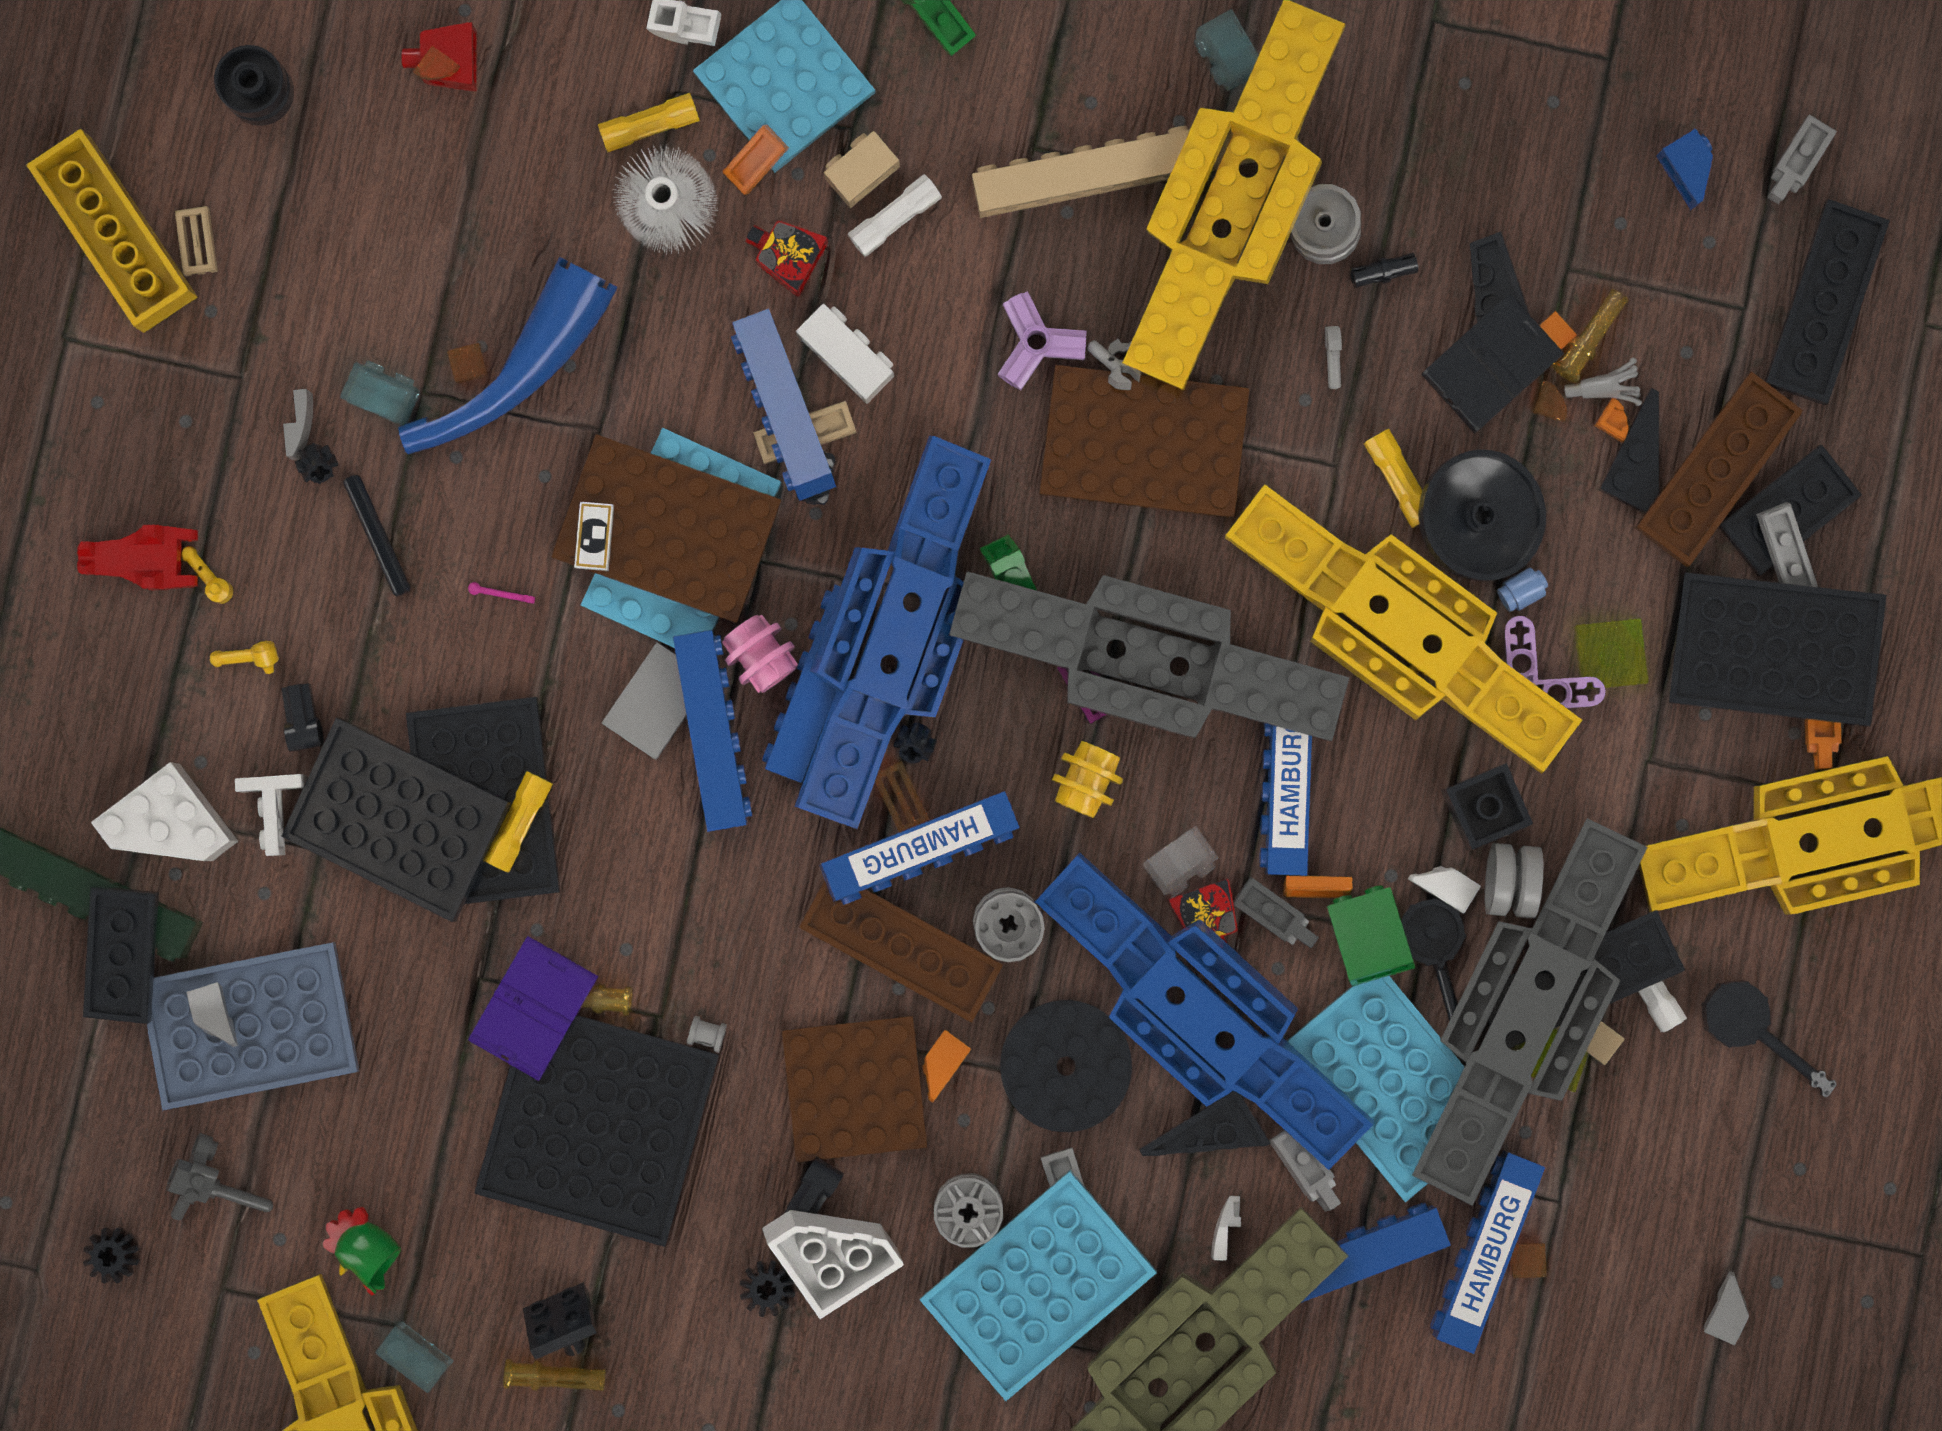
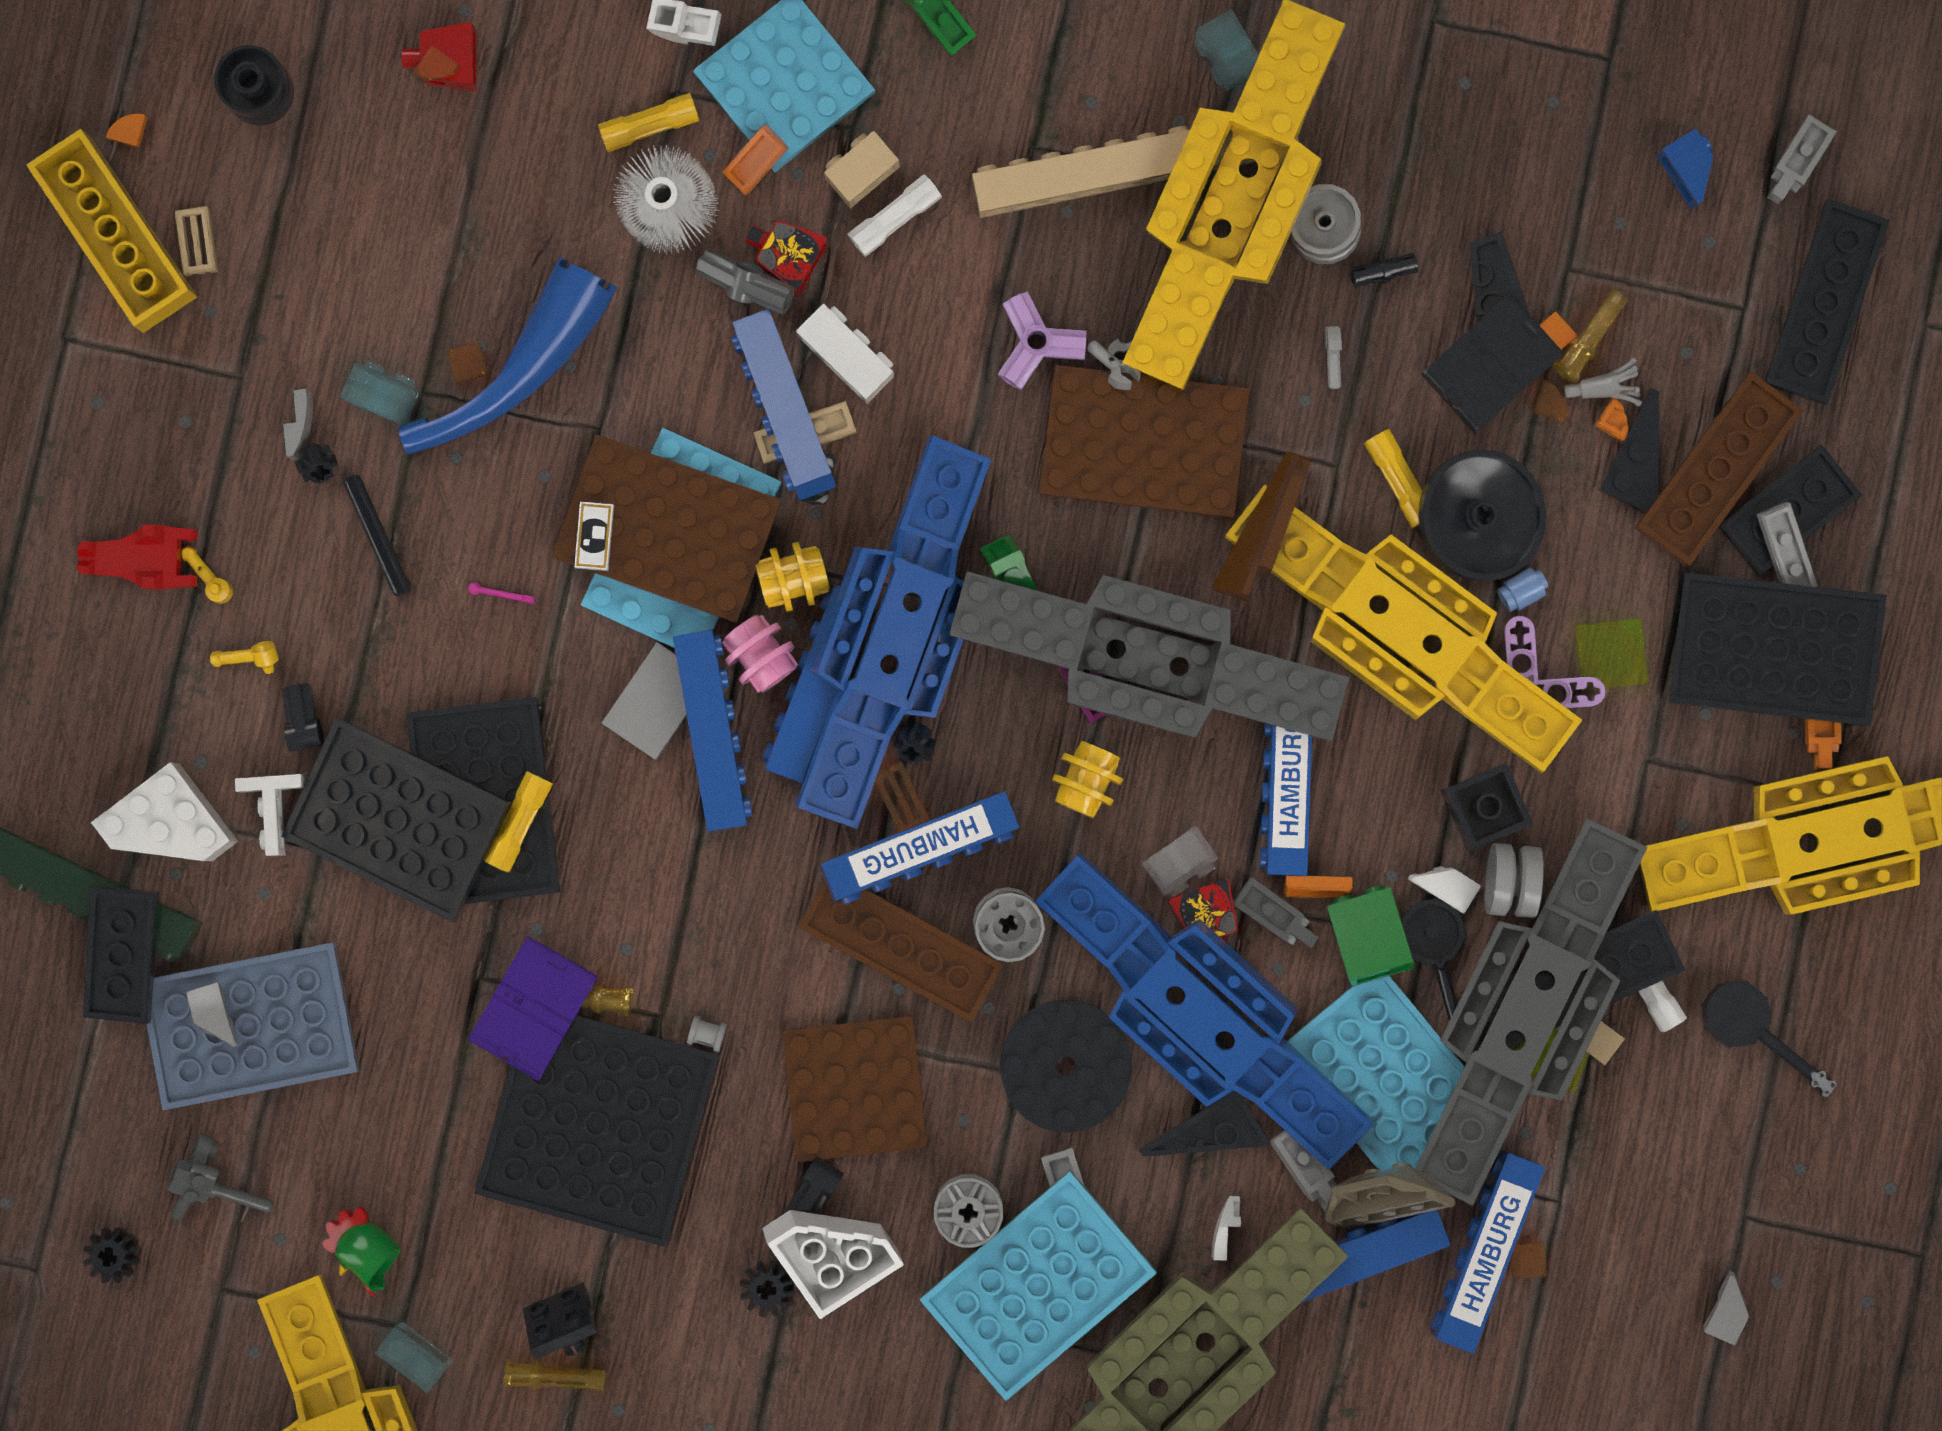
(128, 130): none -> orange tile
(745, 281): none -> dark grey piece
(792, 576): none -> yellow piece
(943, 1062): orange slope -> none
(1264, 531): none -> reddish brown wedge
(1384, 1196): none -> dark tan wedge

